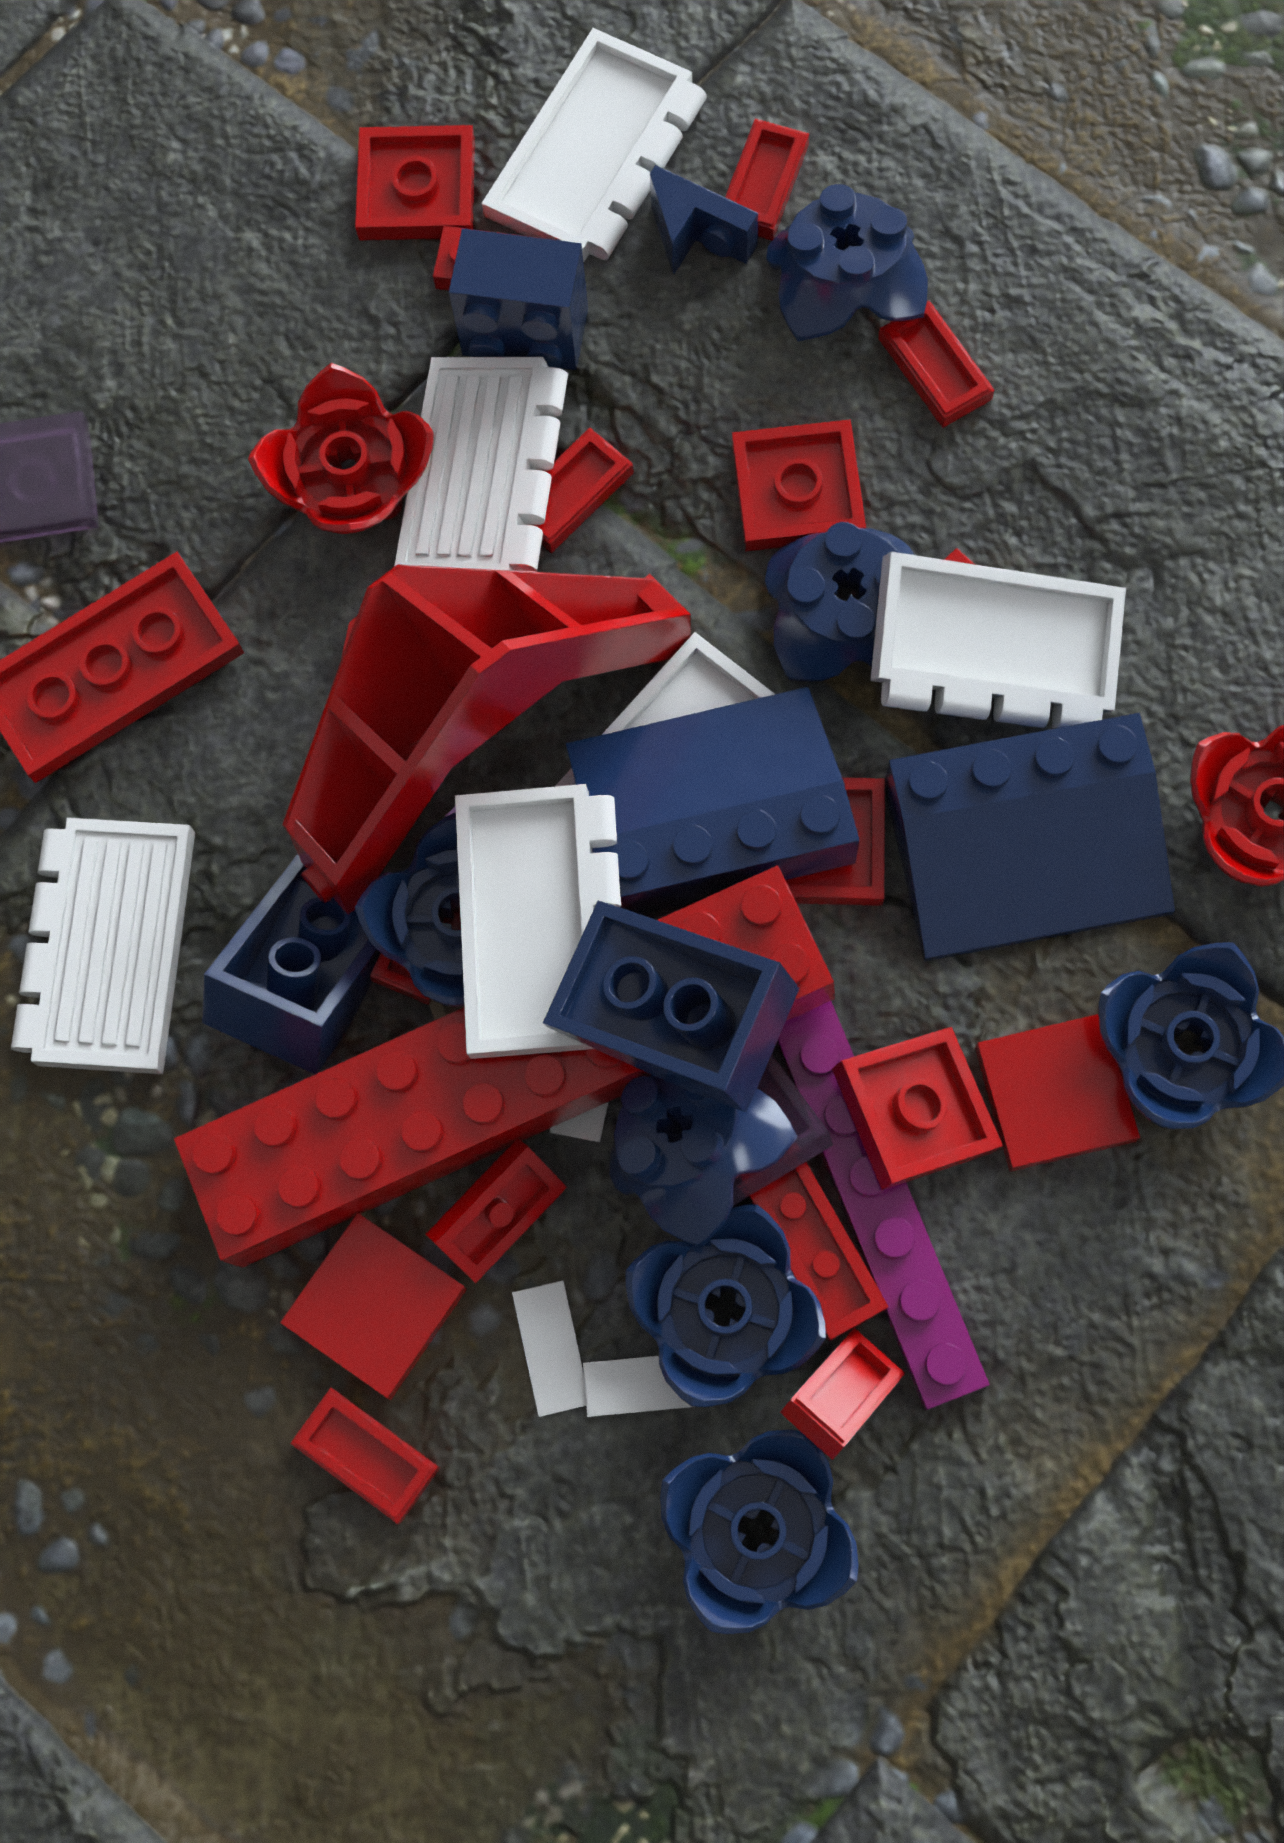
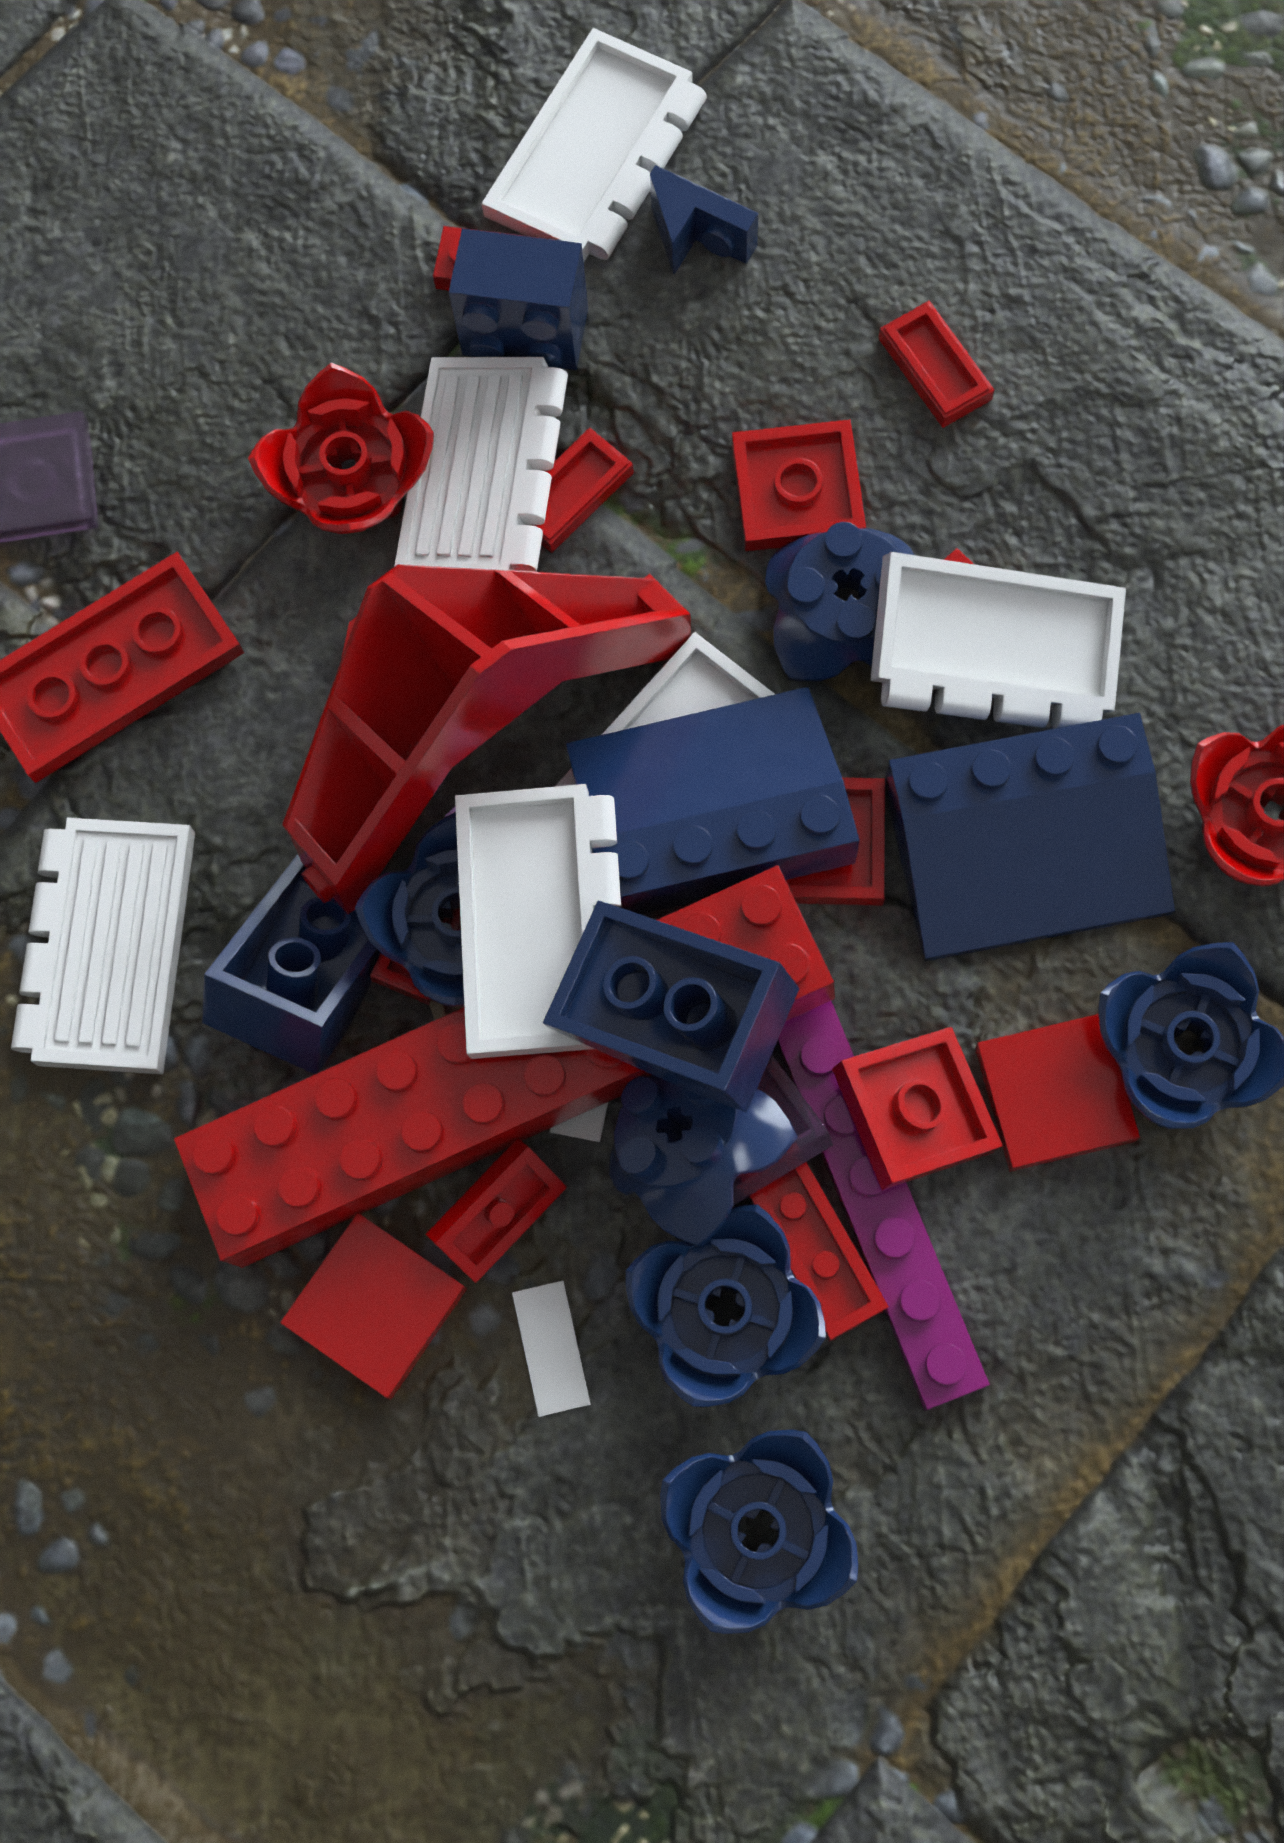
(365, 1455): red tile -> none
(414, 181): red tile -> none
(627, 1387): white sticker -> none
(768, 172): red tile -> none
(842, 1393): tile -> none
(846, 257): dark blue brick -> none

